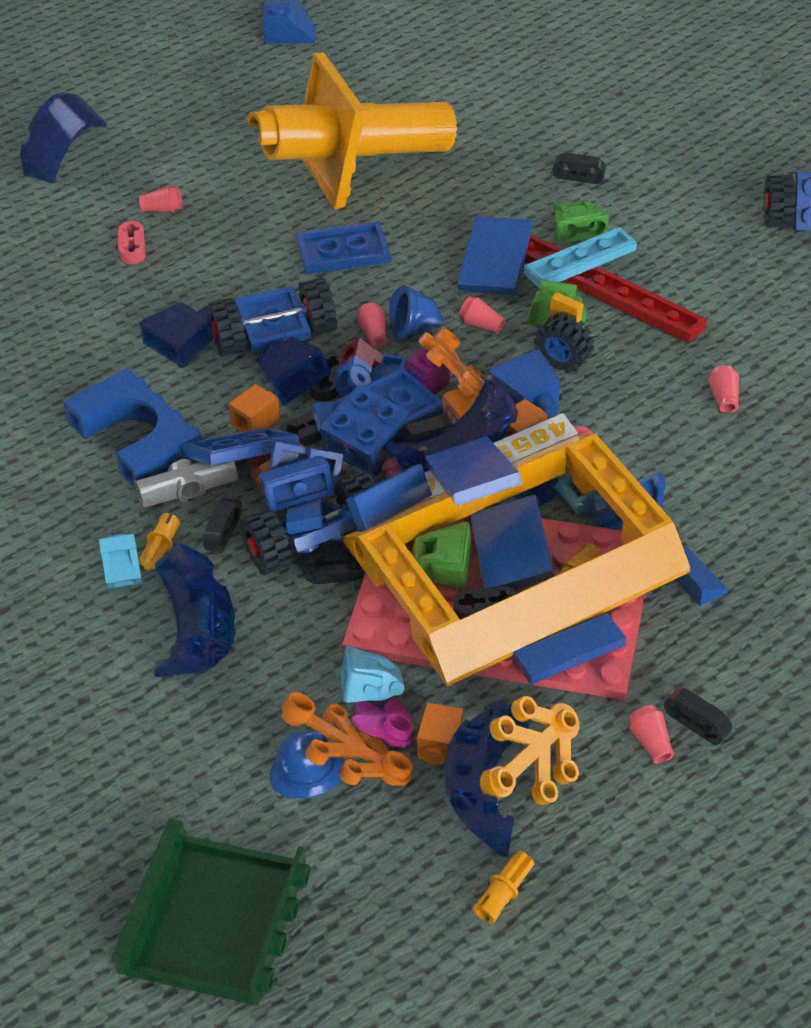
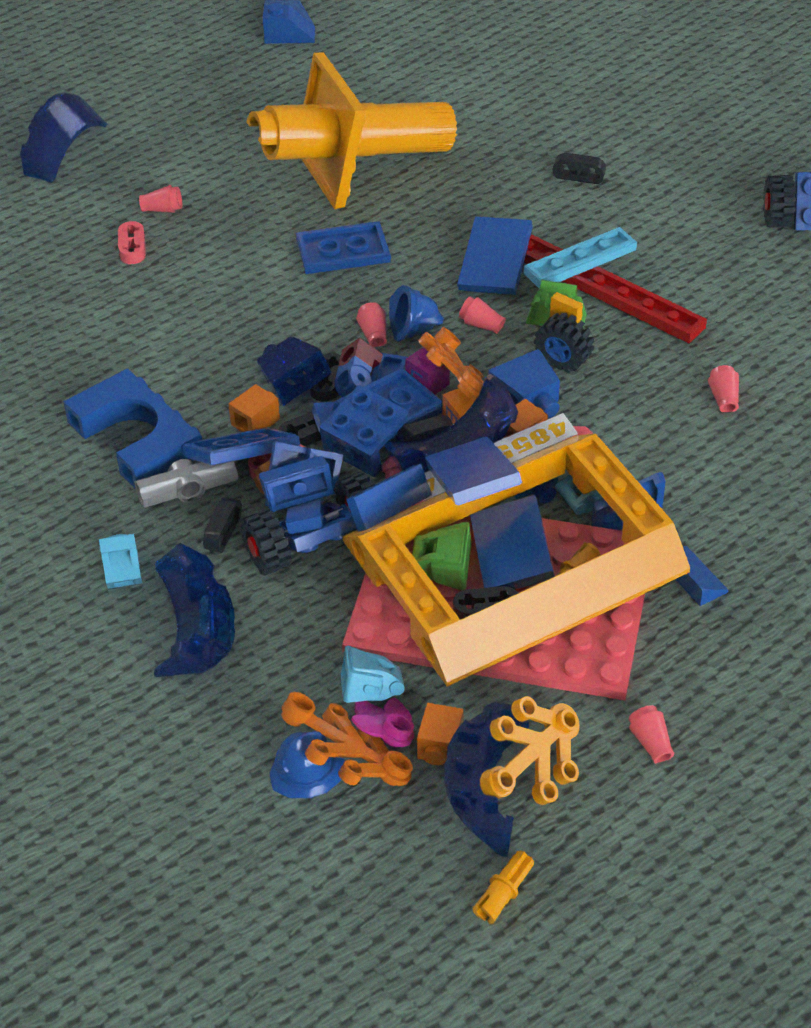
(159, 541): light orange axle -> none
(177, 332): clear blue torso -> none
(211, 916): dark green panel -> none
(272, 317): plate -> none
(334, 567): black beam -> none
(569, 648): blue tile -> none
(579, 221): bright green piece -> none
(698, 715): black beam -> none

